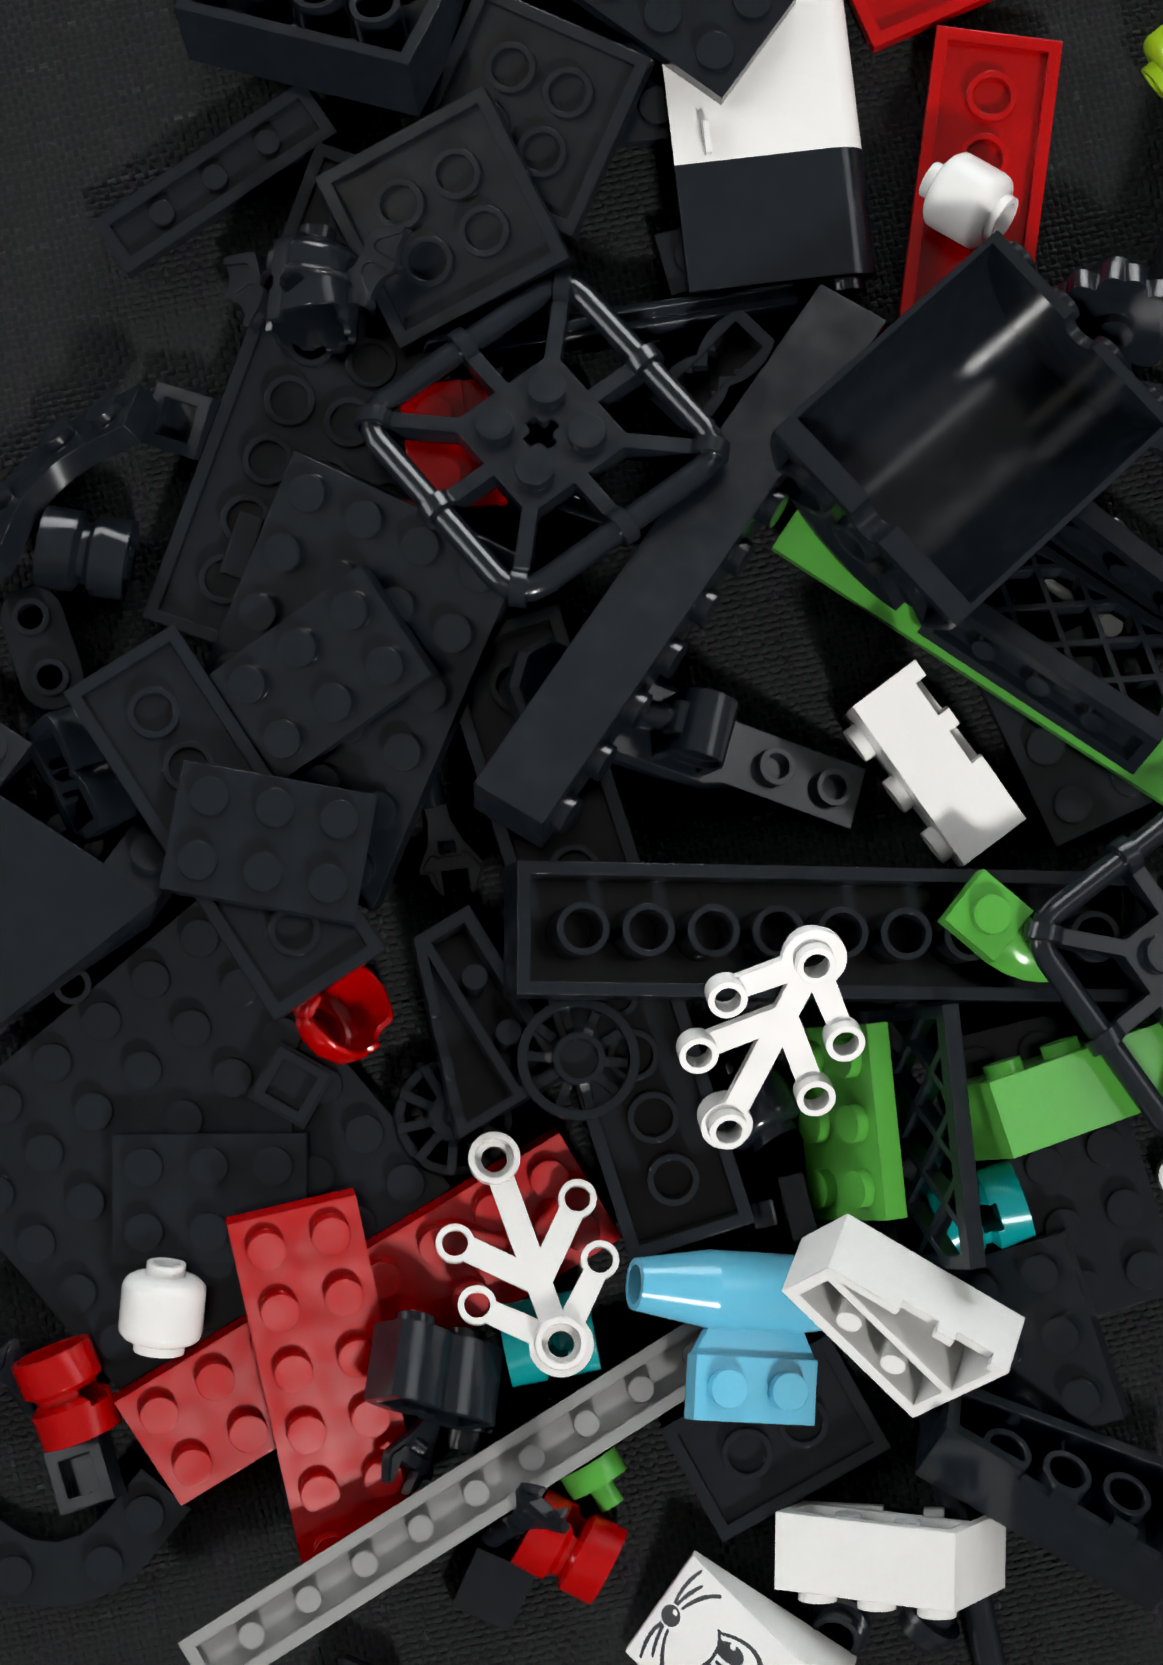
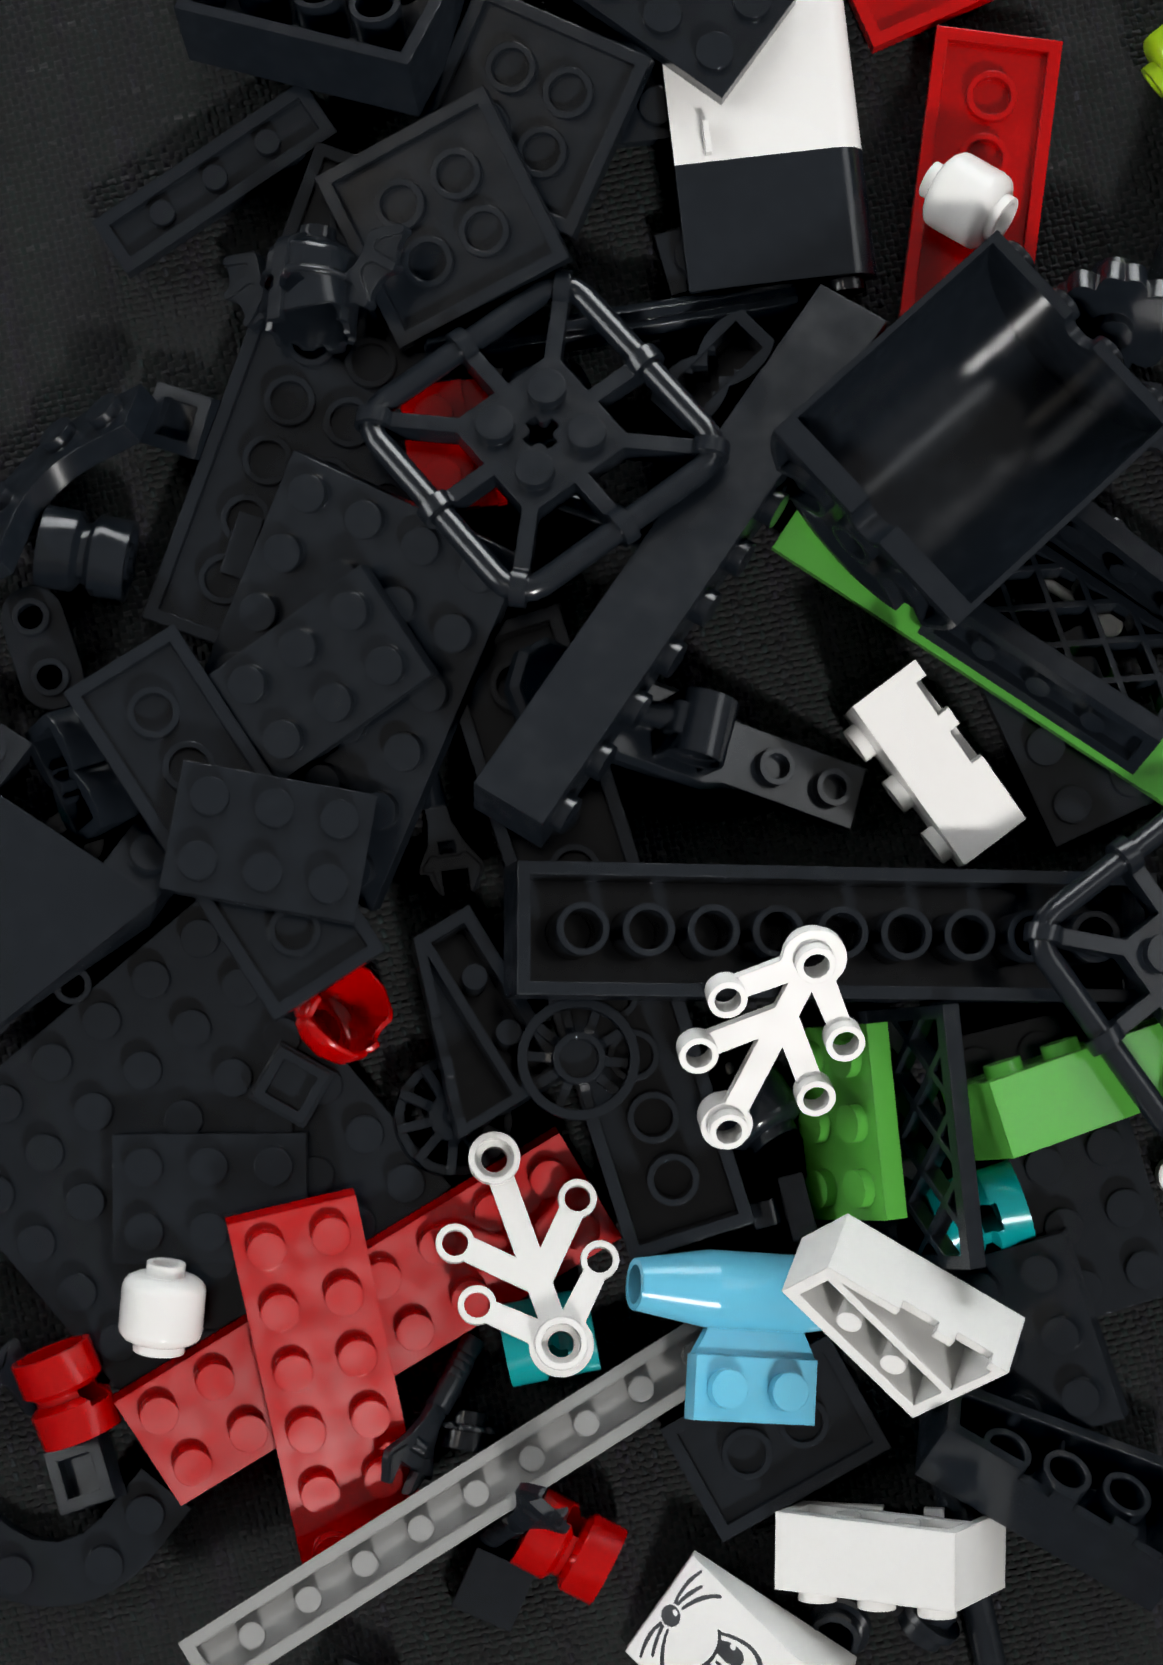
(434, 1371): black brick -> none
(597, 1478): bright green tile -> none
(992, 926): bright green plate -> none

